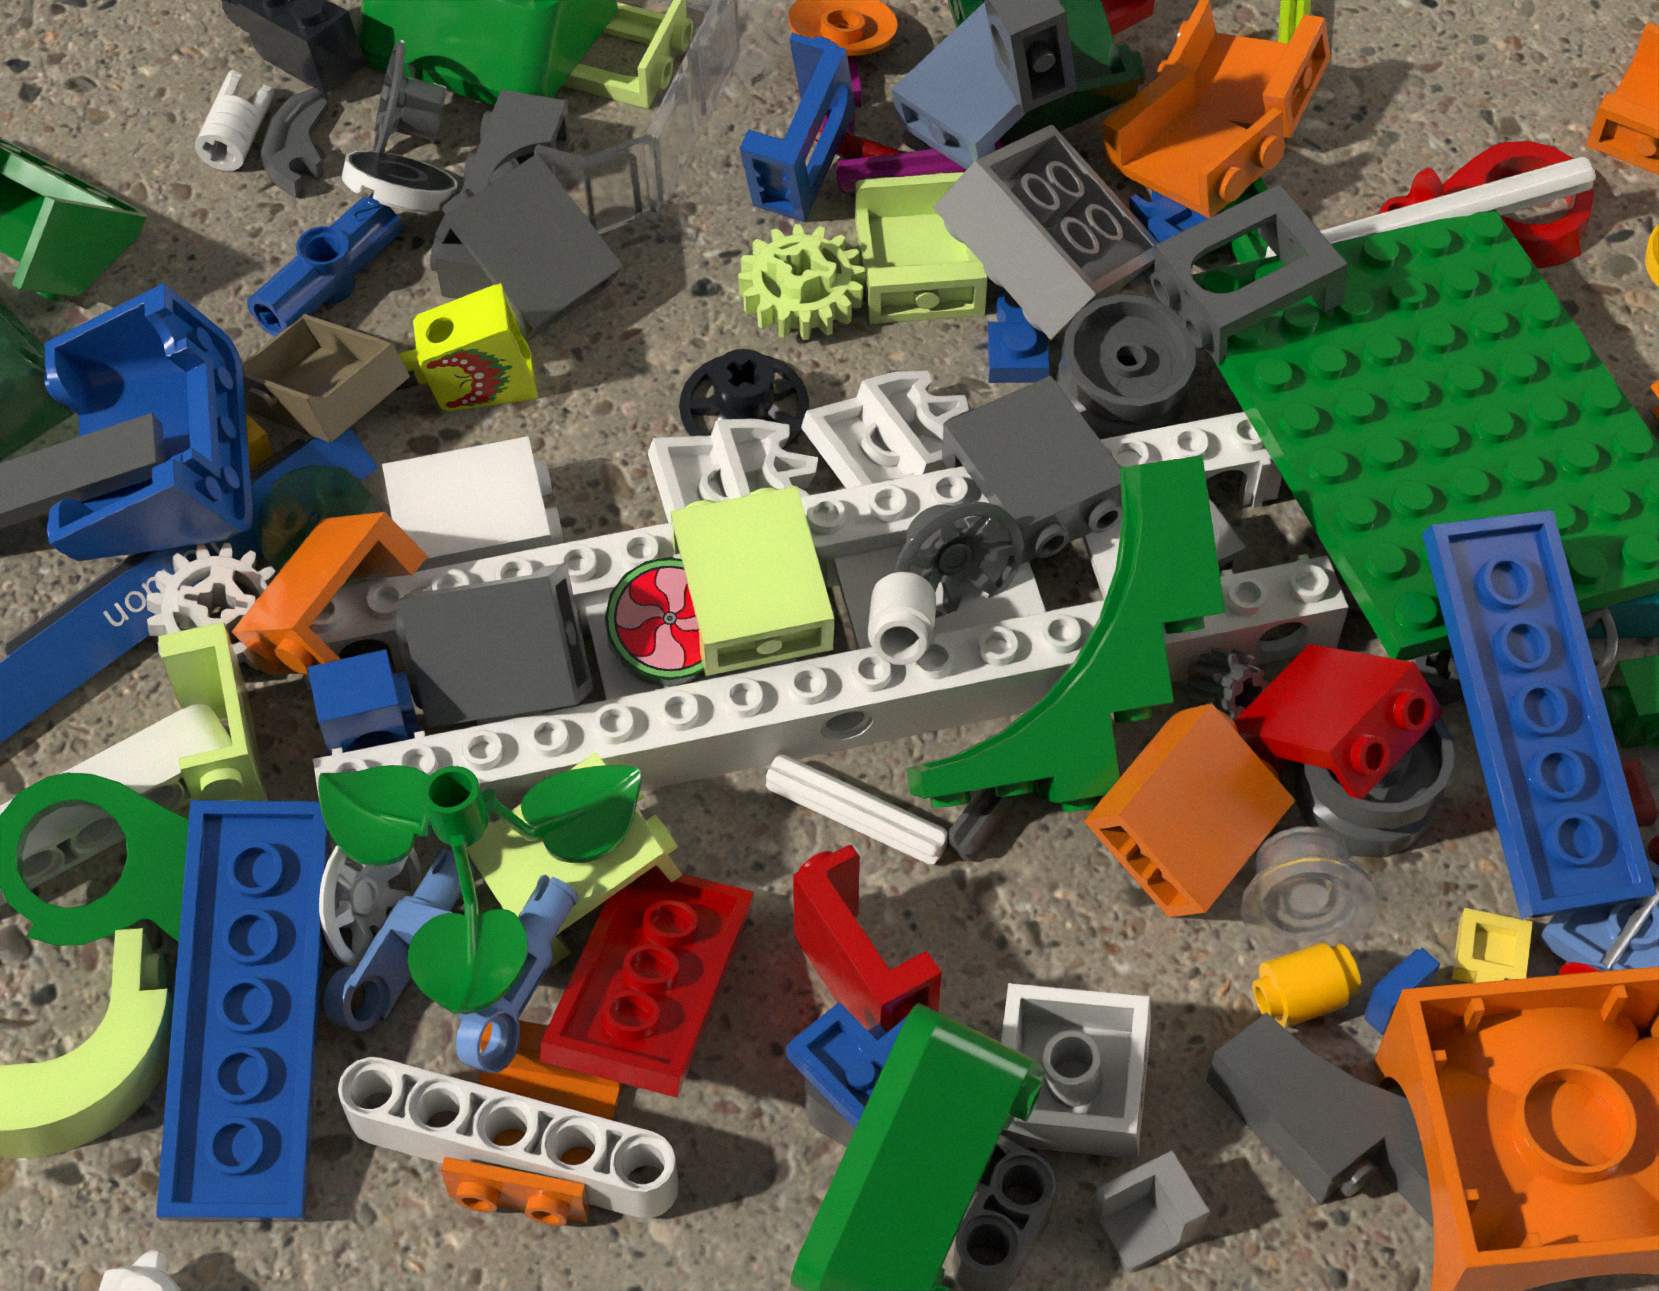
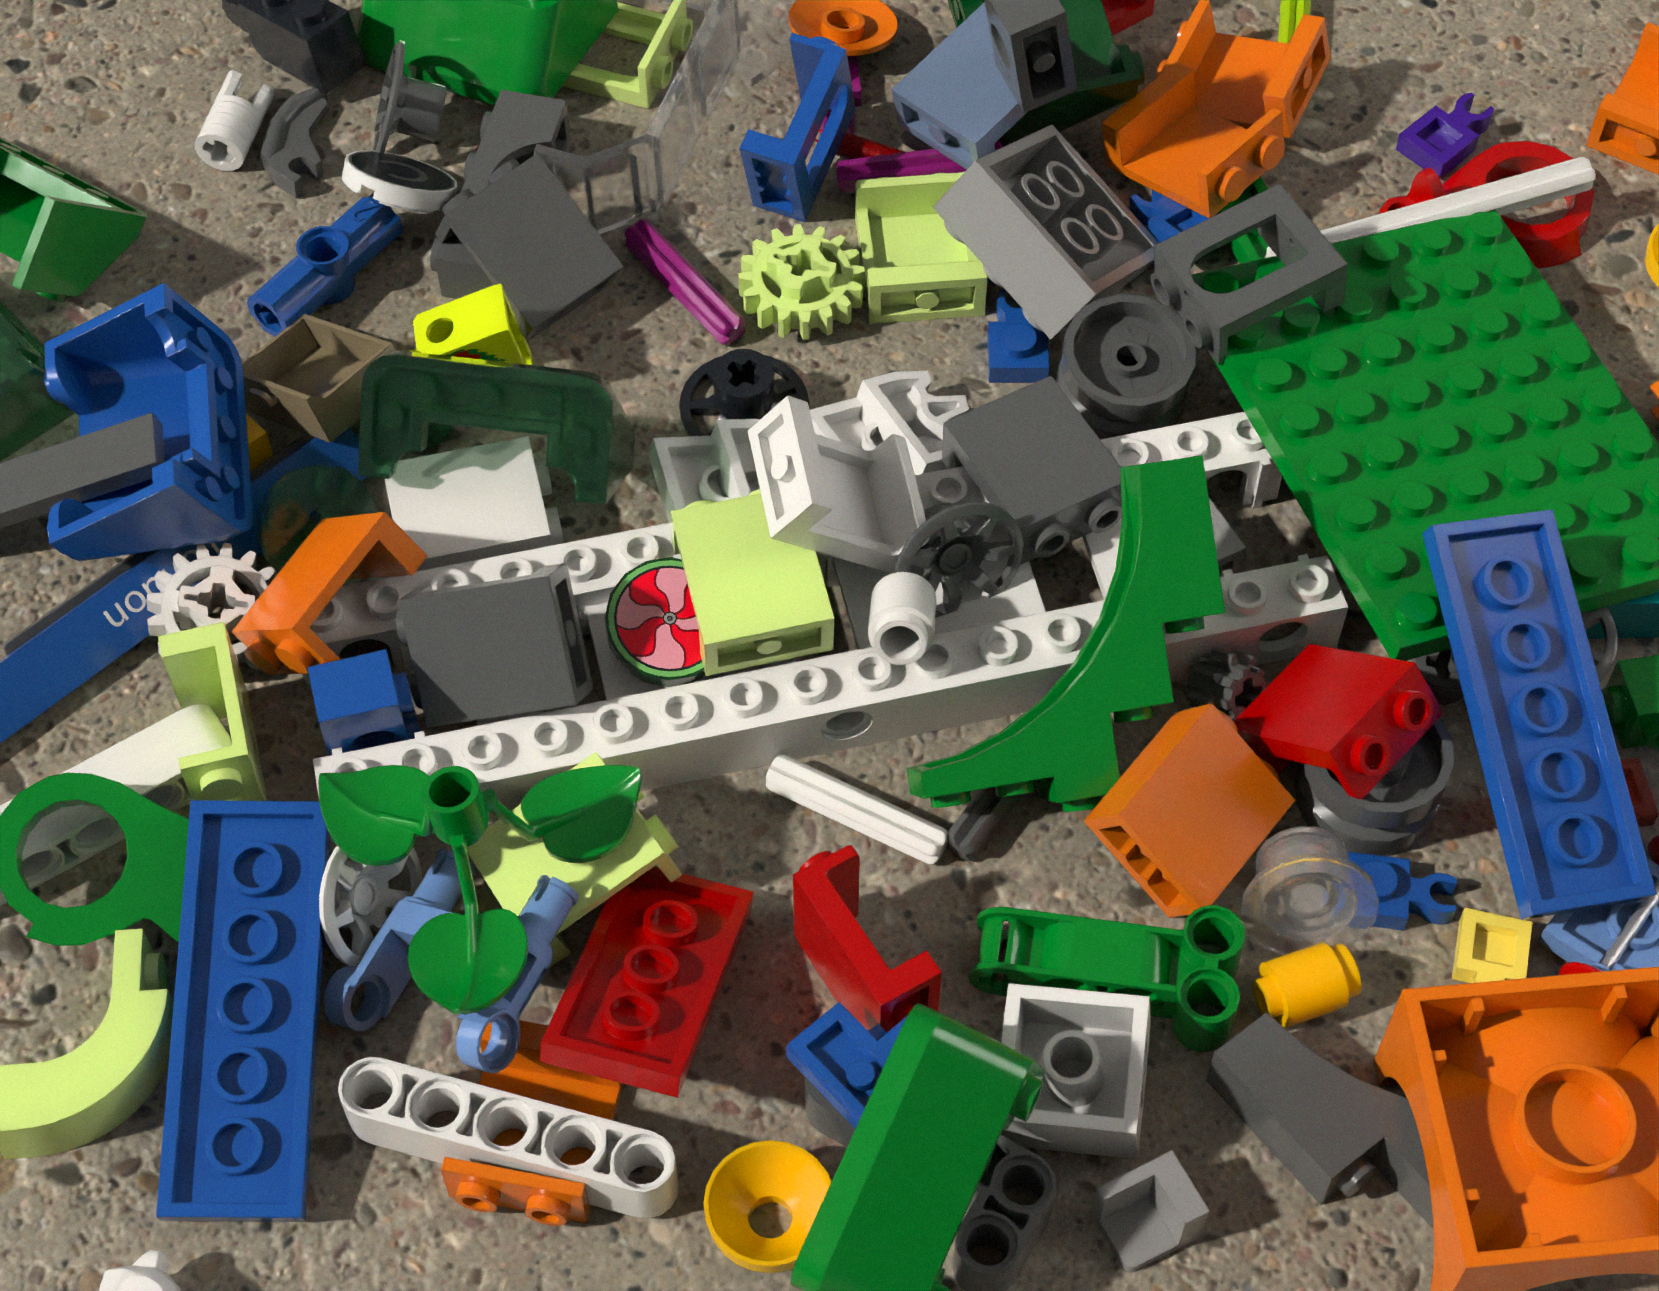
(420, 398): none -> clear green windscreen
(685, 282): none -> magenta axle
(757, 1176): none -> yellow piece
(833, 493): none -> white panel
(1122, 960): none -> green piece
(1405, 894): none -> blue plate
(1414, 972): blue tile -> none
(1442, 138): none -> dark purple plate

